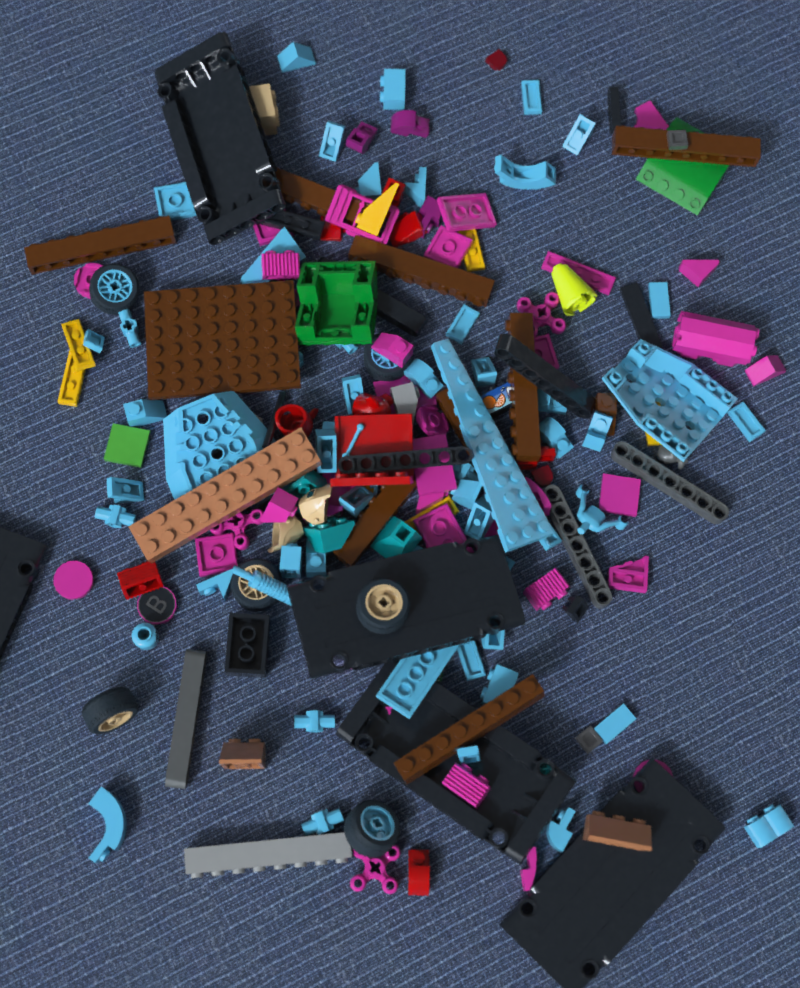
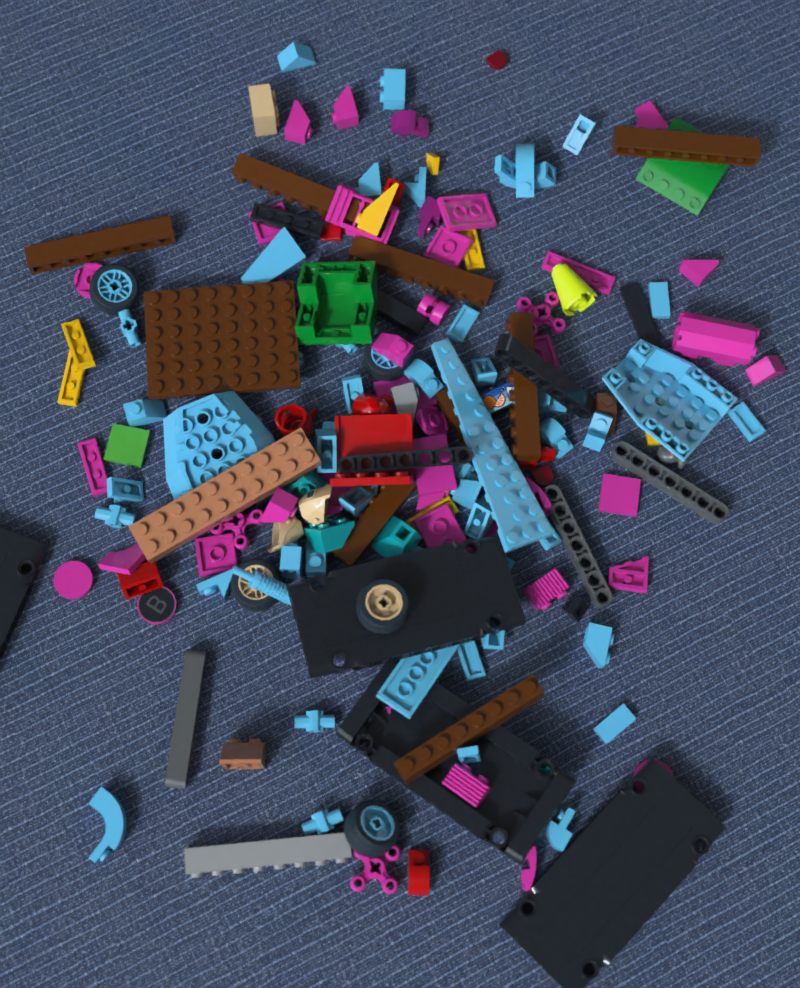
(93, 341): medium azure tile -> none
(94, 466): none -> dark pink tile
(109, 710): black wheel -> none
(123, 561): none -> dark pink tile
(143, 630): medium azure head -> none
(174, 201): medium azure tile -> none
(219, 139): black panel -> none
(247, 645): black brick -> none
(272, 425): black bar -> none
(280, 265): dark pink brick -> none
(298, 125): none -> dark pink slope
(332, 141): medium azure slope -> none
(345, 111): none -> dark pink slope
(360, 427): medium azure hinge -> none
(361, 137): magenta brick -> none
(407, 229): red piece -> none
(432, 163): none -> yellow tile
(439, 311): none -> dark pink wheel
(500, 681): medium azure brick -> none
(525, 170): none -> medium azure arch
(531, 97): medium azure tile -> none
(588, 739): flat silver tile -> none
(593, 516): medium azure piece -> none
(597, 641): none -> medium azure slope
(613, 108): black beam -> none
(617, 831): nougat slope -> none
(677, 139): flat silver tile -> none
(768, 825): medium azure brick -> none

